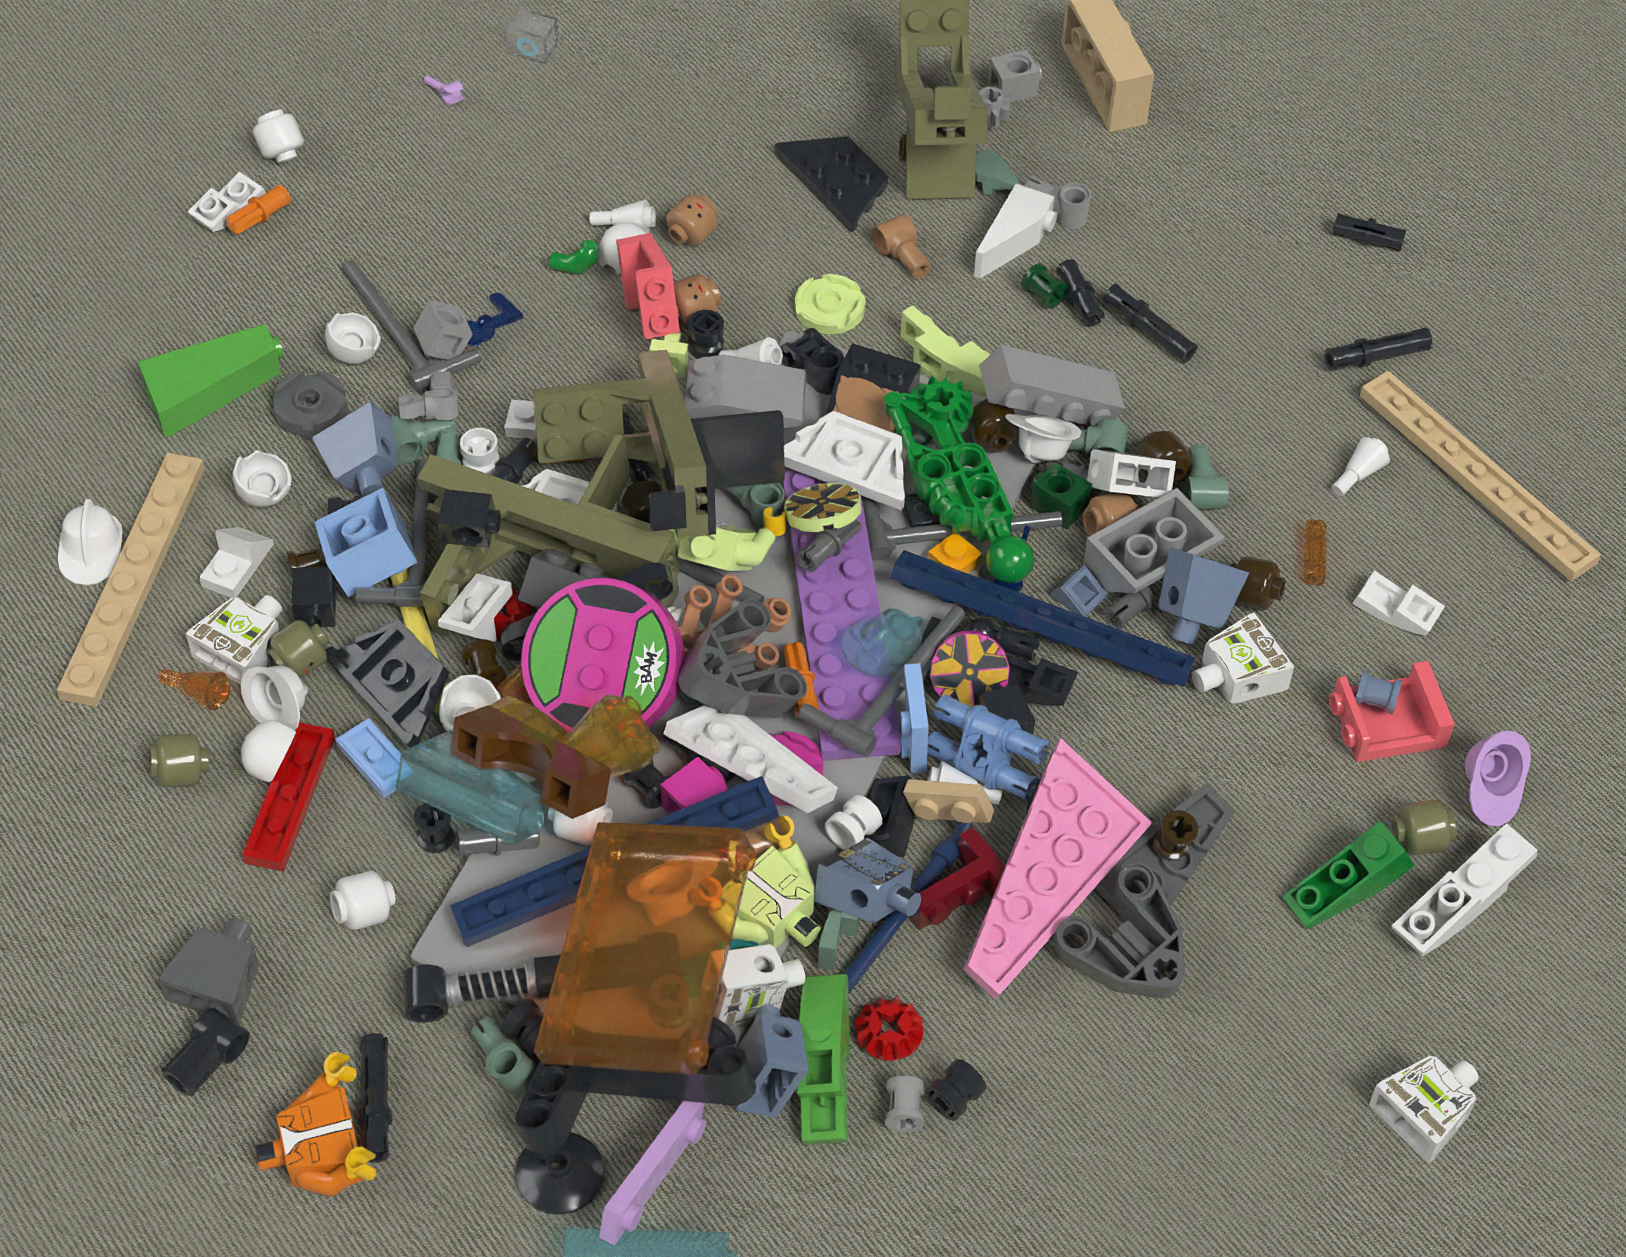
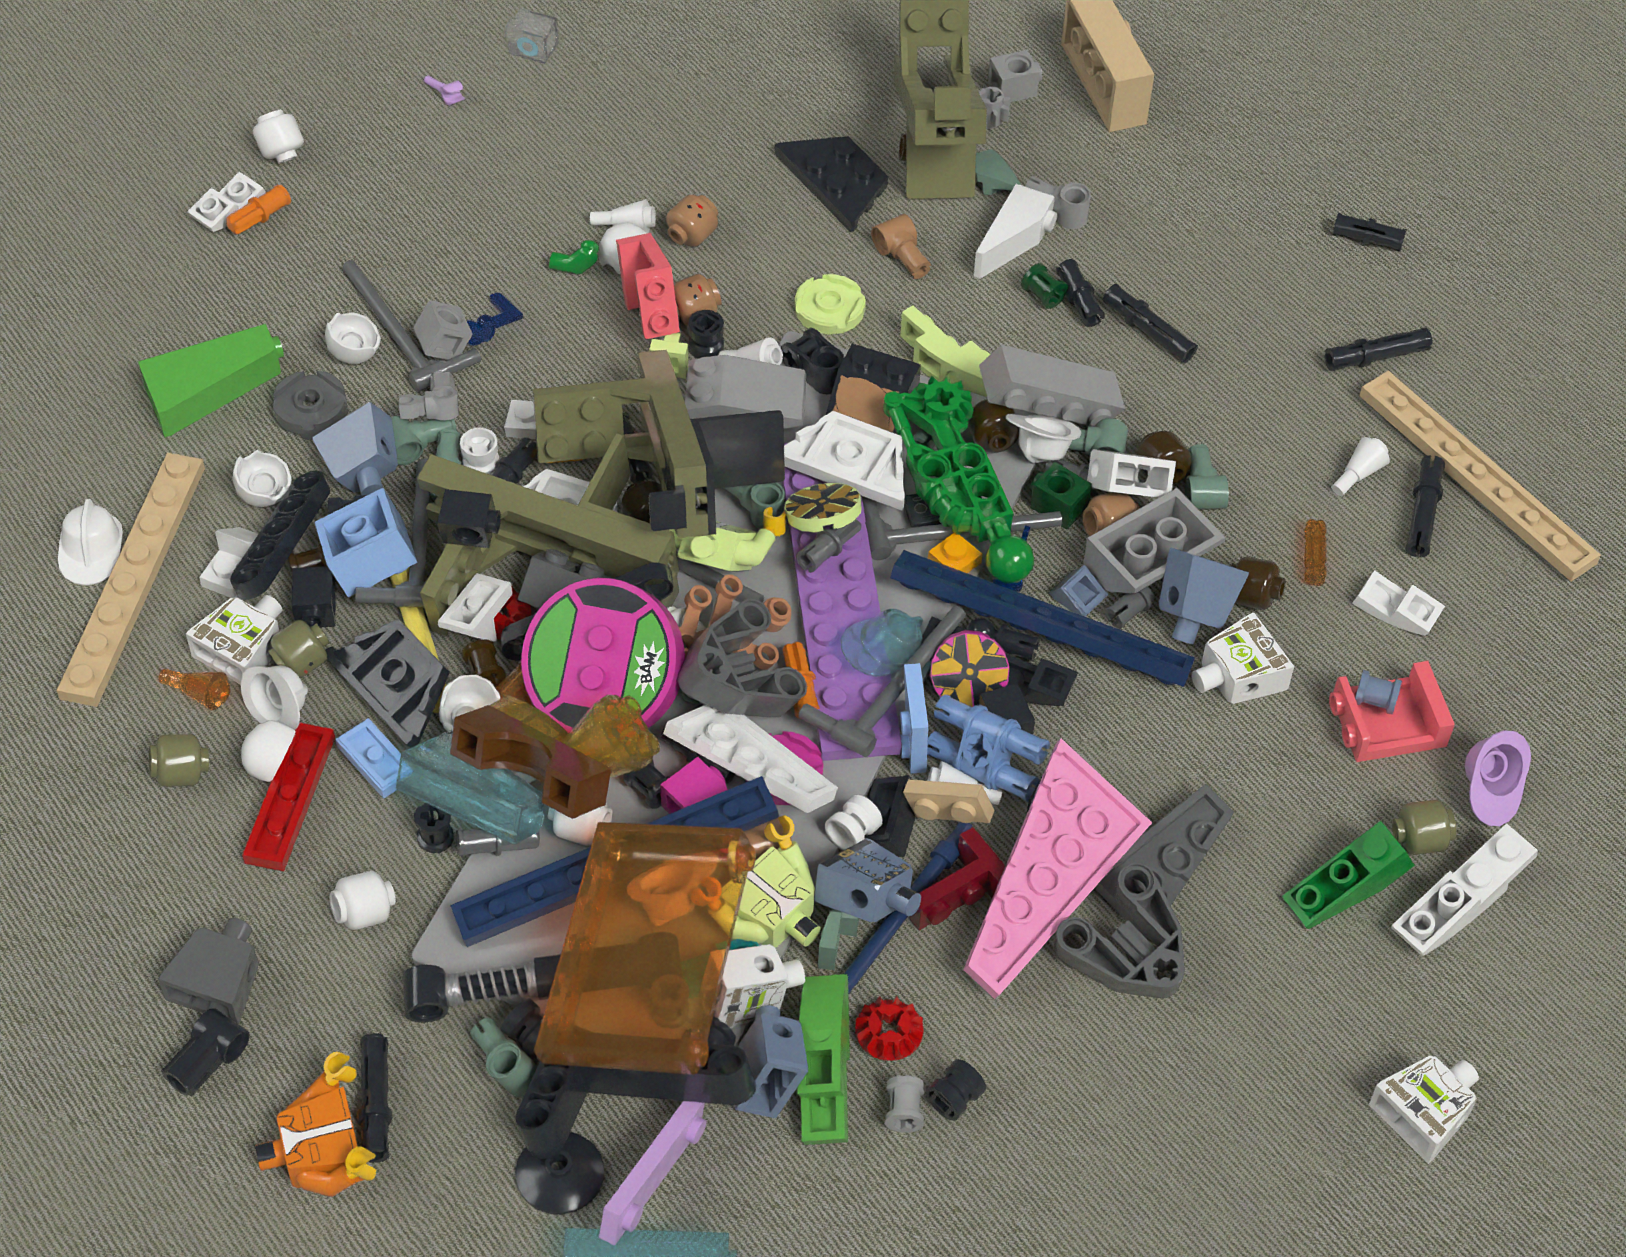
(280, 535): none -> black beam
(1180, 835): dark brown bush -> none
(1426, 494): none -> black pin

